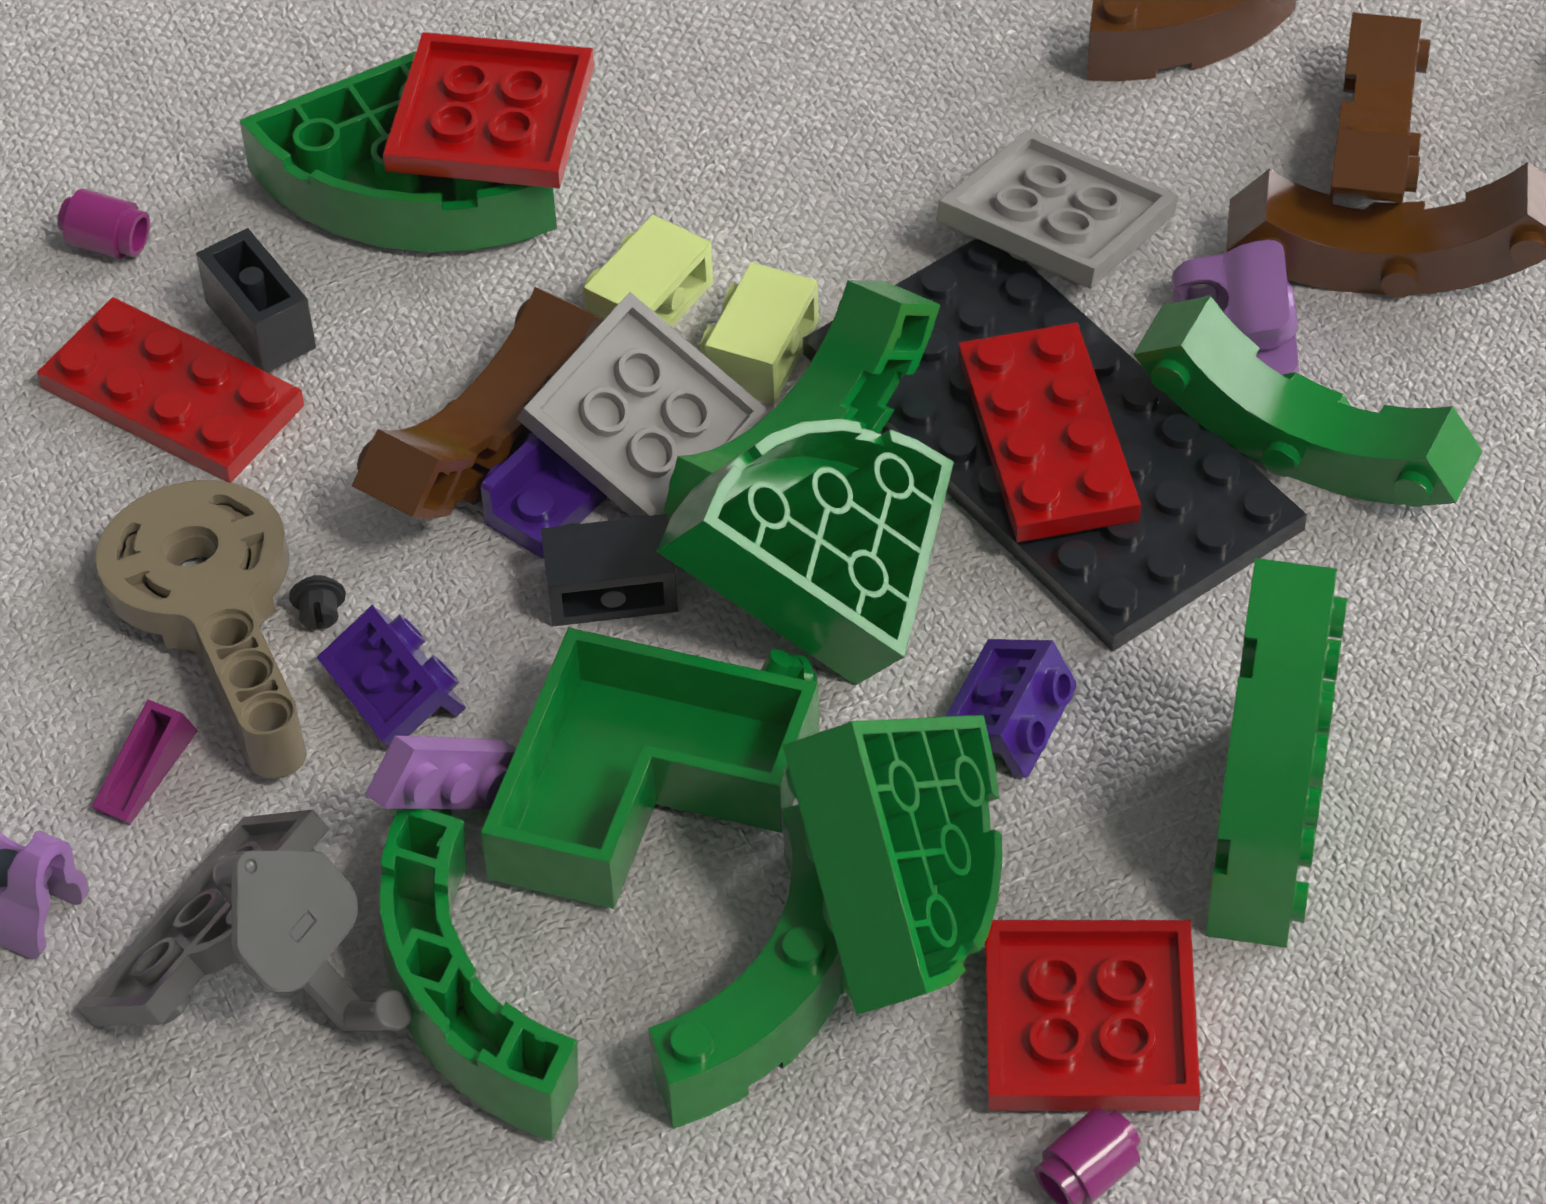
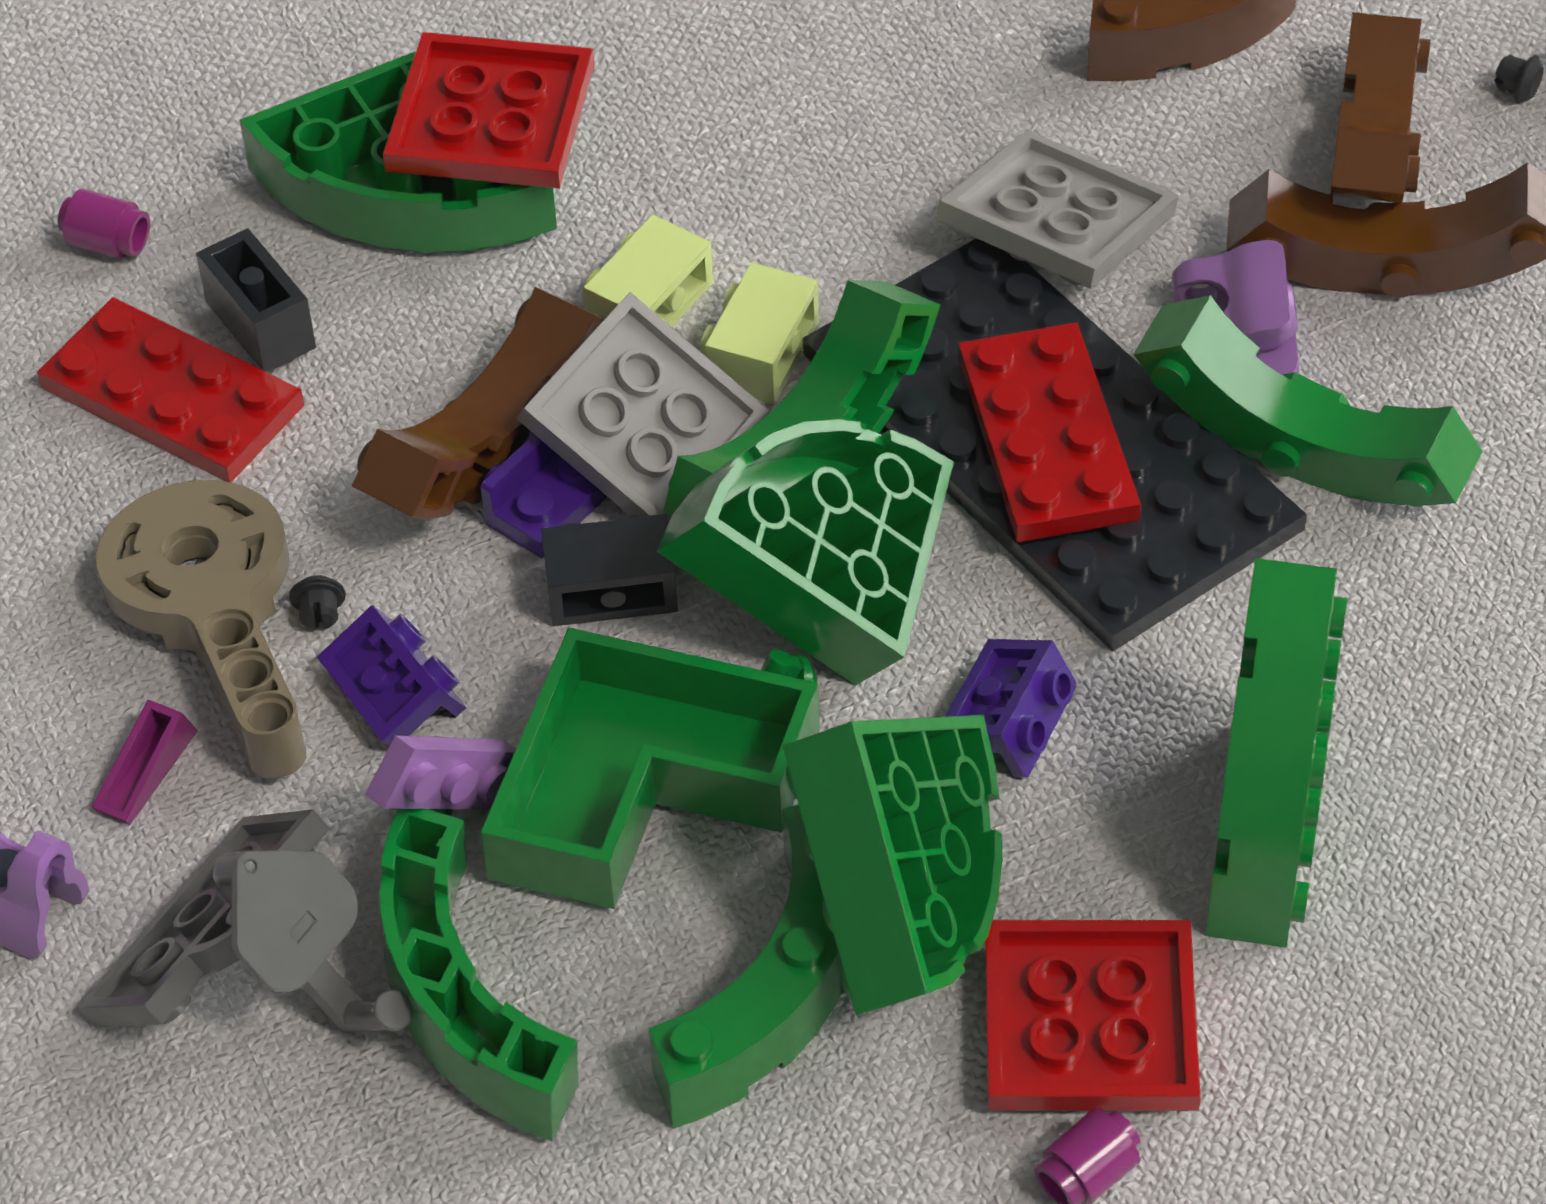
(1519, 76): none -> black piece

